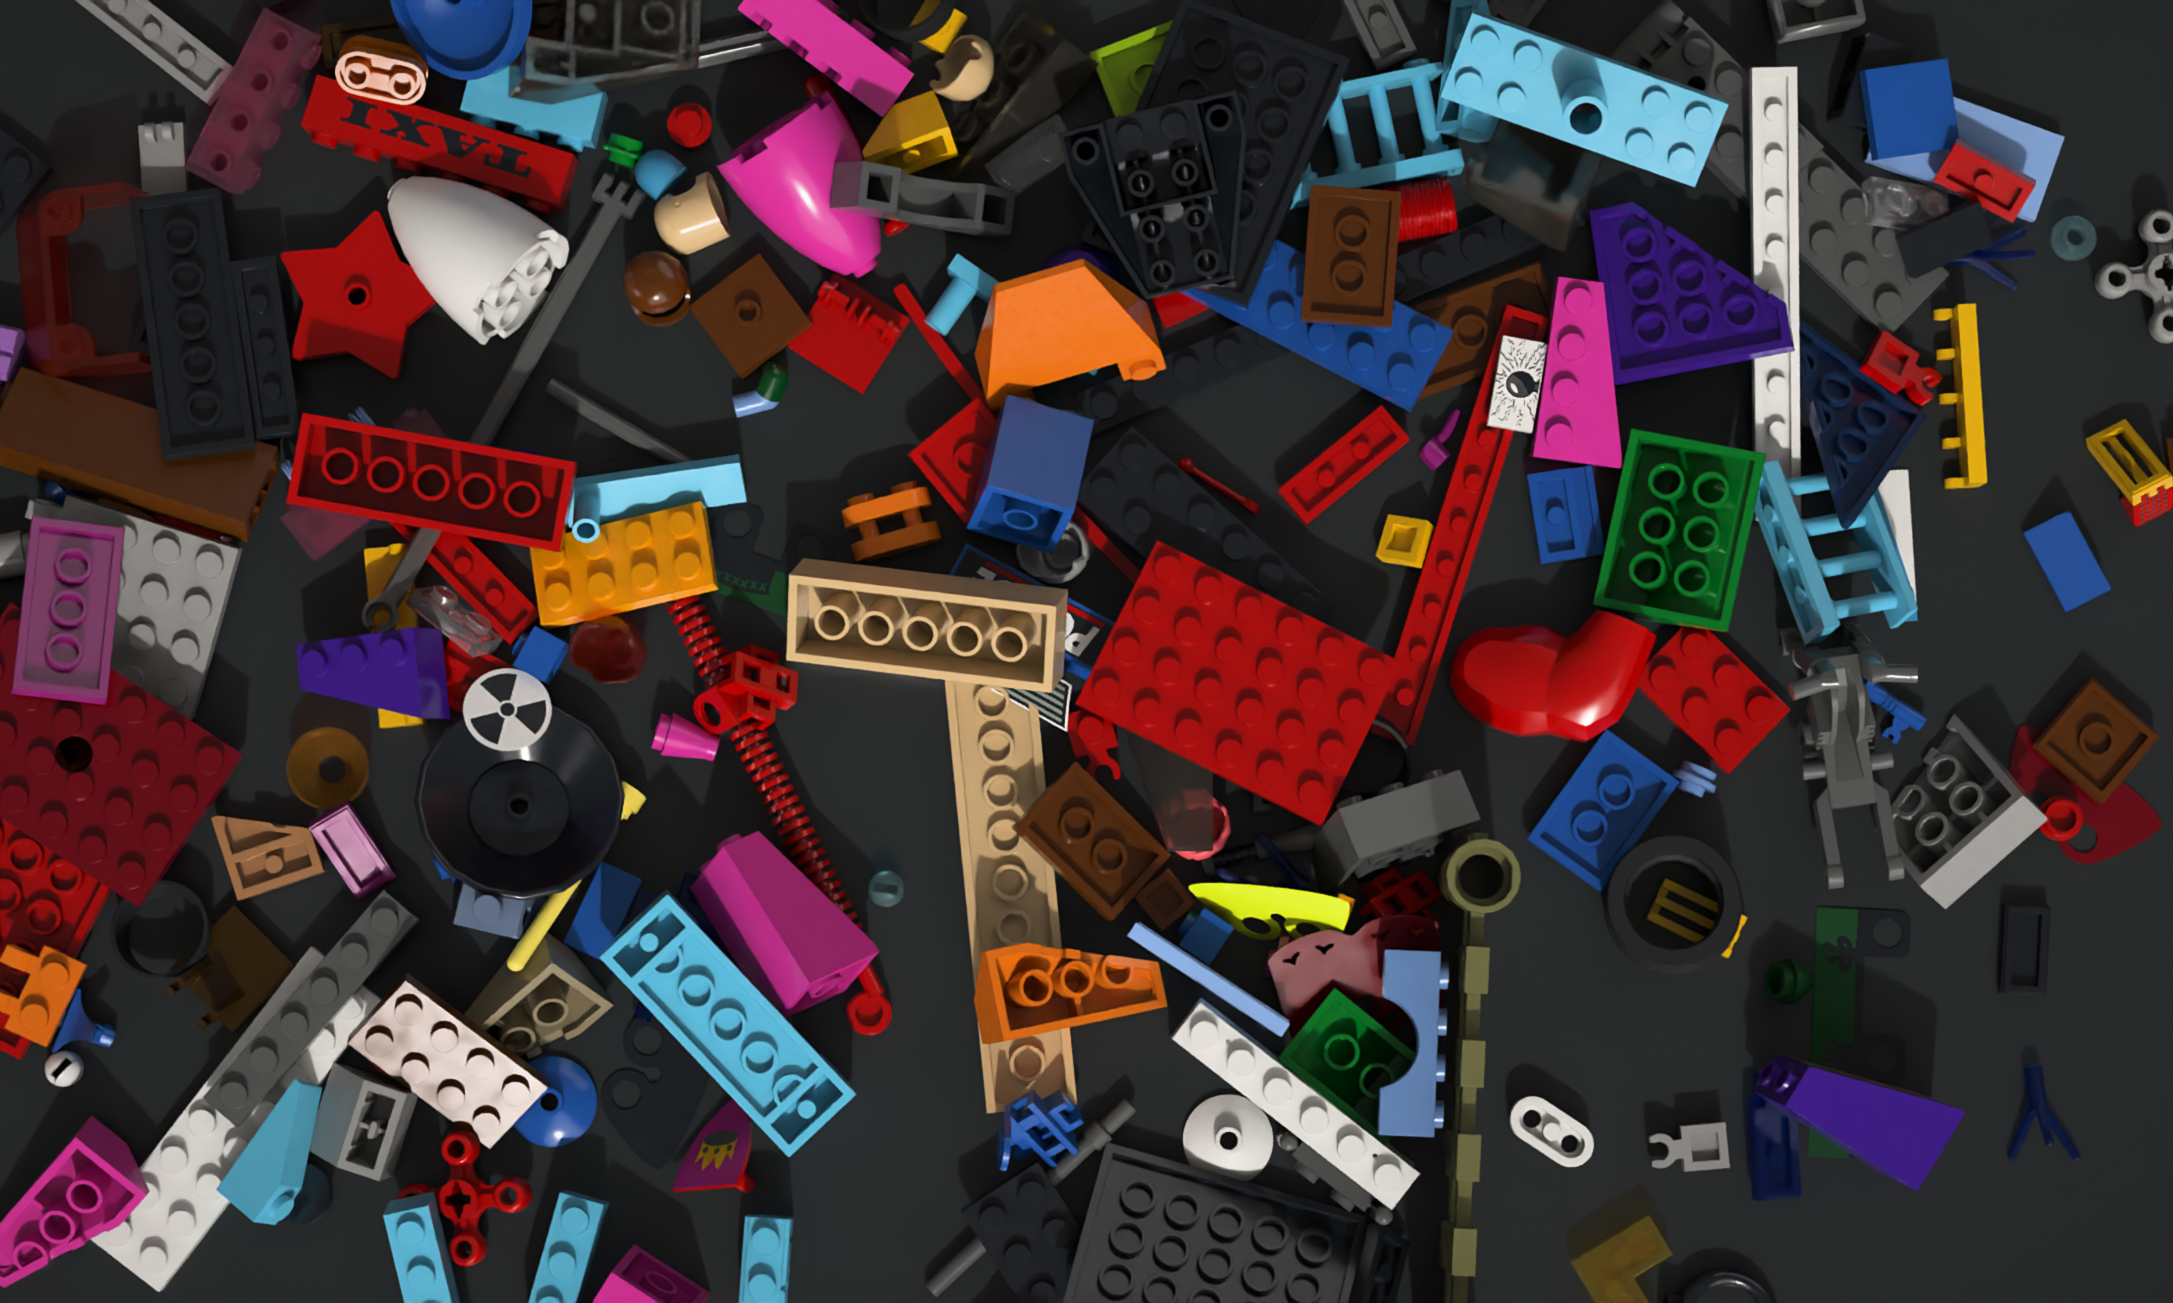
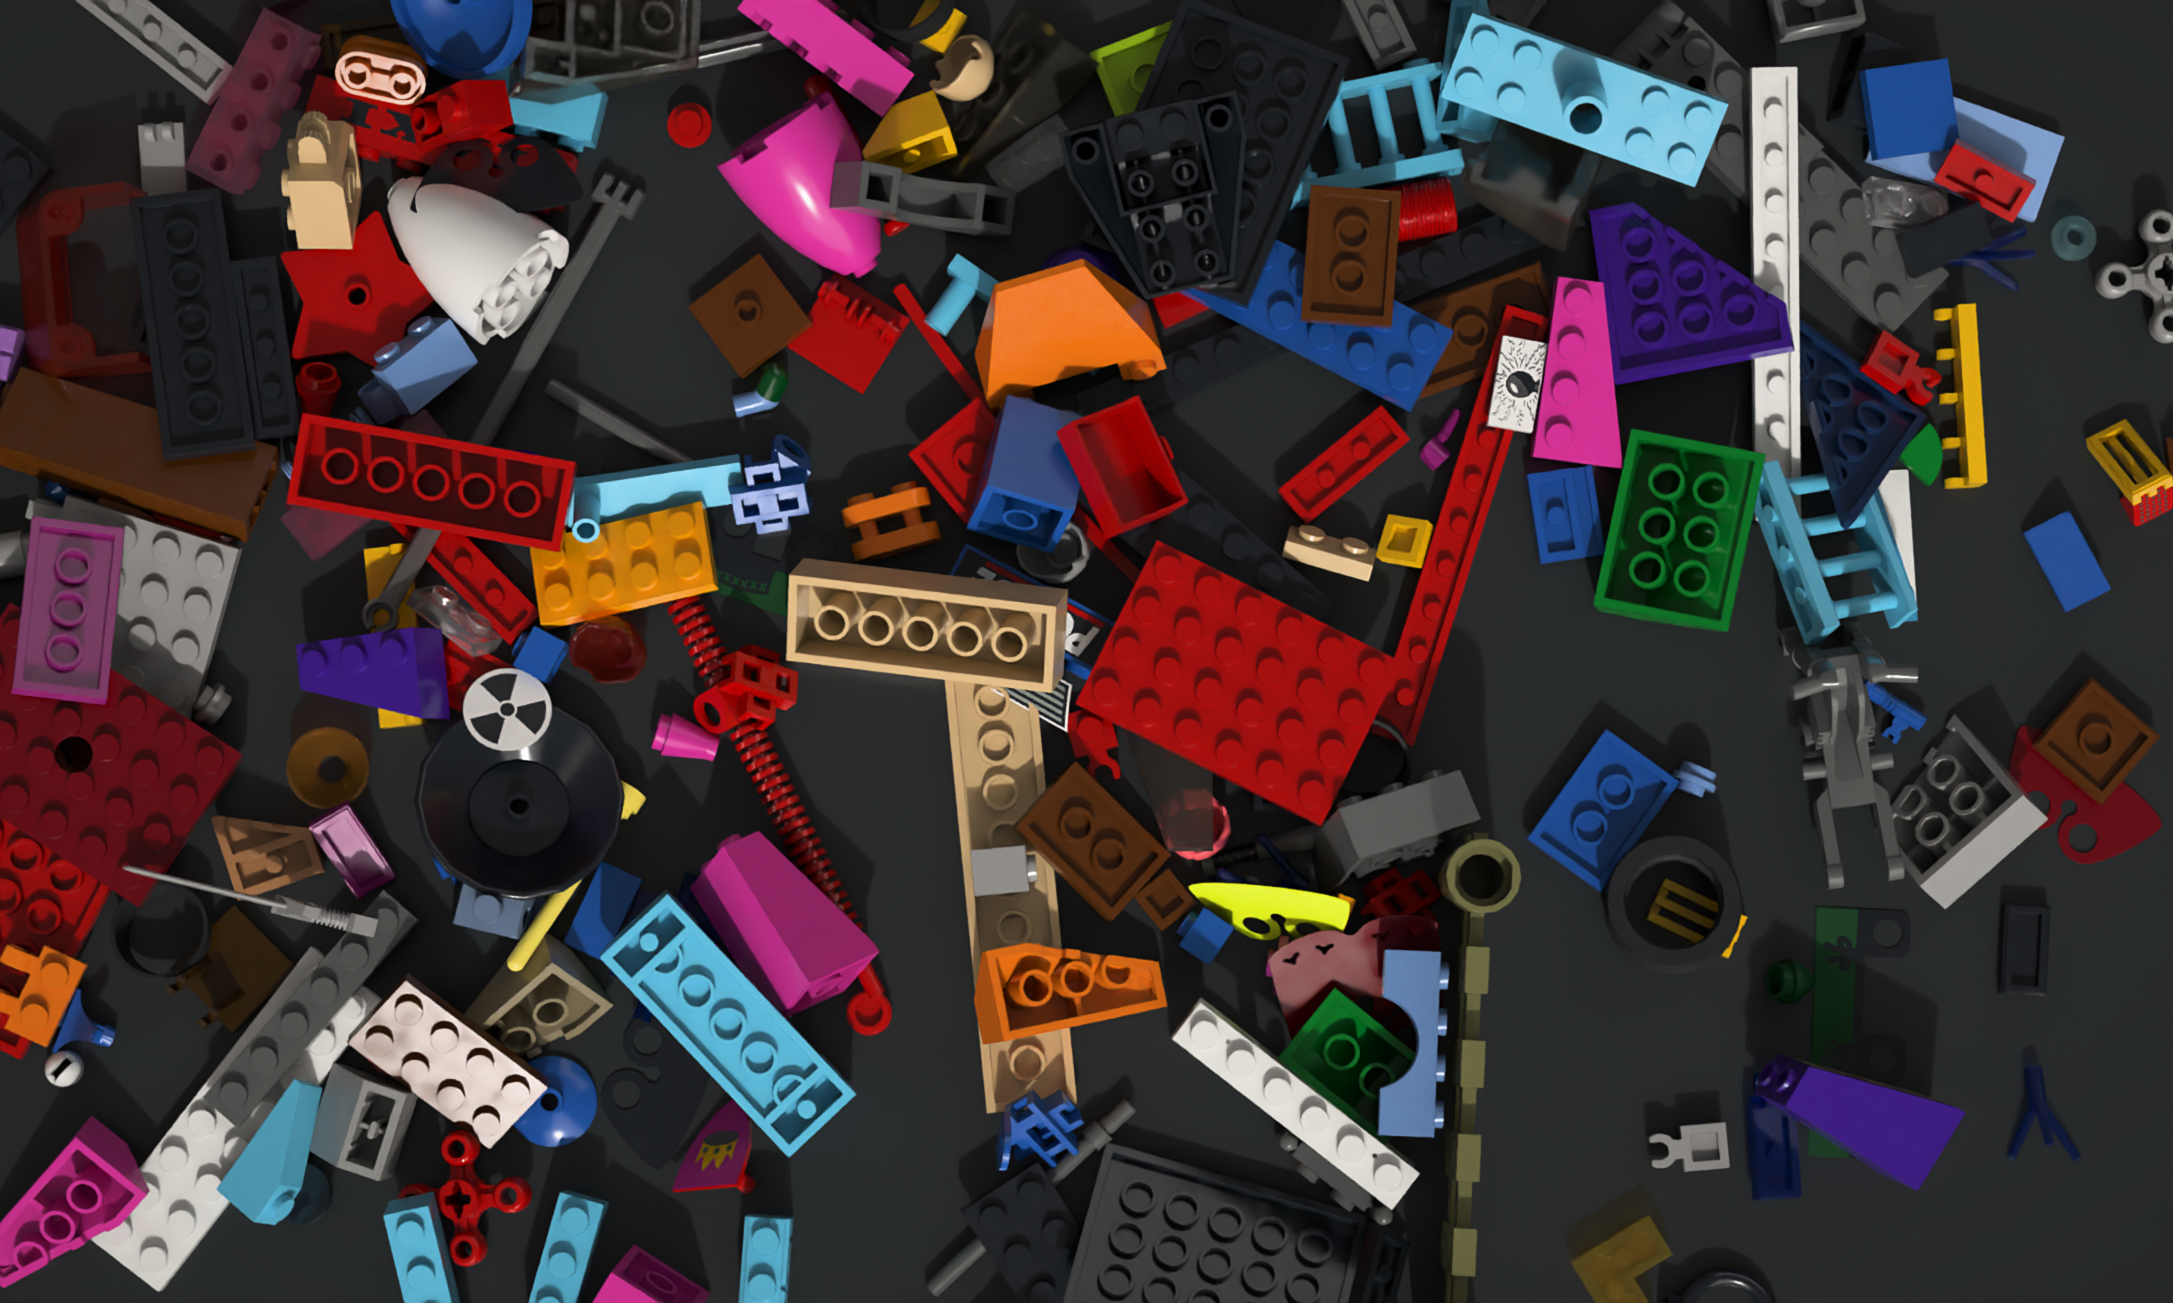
(211, 704): none -> light grey plate
(280, 905): none -> light grey sword
(317, 388): none -> red cone
(323, 183): none -> tan hinge
(416, 369): none -> medium blue hinge
(461, 113): none -> red slope
(523, 189): none -> black piece
(624, 150): green plate -> none
(656, 284): reddish brown helmet -> none
(659, 173): dark azure piece -> none
(692, 218): tan helmet -> none
(789, 483): none -> piece
(883, 898): clear light blue hinge -> none
(1002, 870): none -> light grey brick
(1123, 466): none -> red container
(1188, 466): red hinge -> none
(1208, 979): light blue tile -> none
(1223, 1115): white dish -> none
(1345, 556): none -> tan plate
(1549, 683): red piece -> none
(1550, 1131): white plate -> none
(1711, 696): red plate -> none
(1924, 455): none -> green tile
(2063, 817): red plate -> none

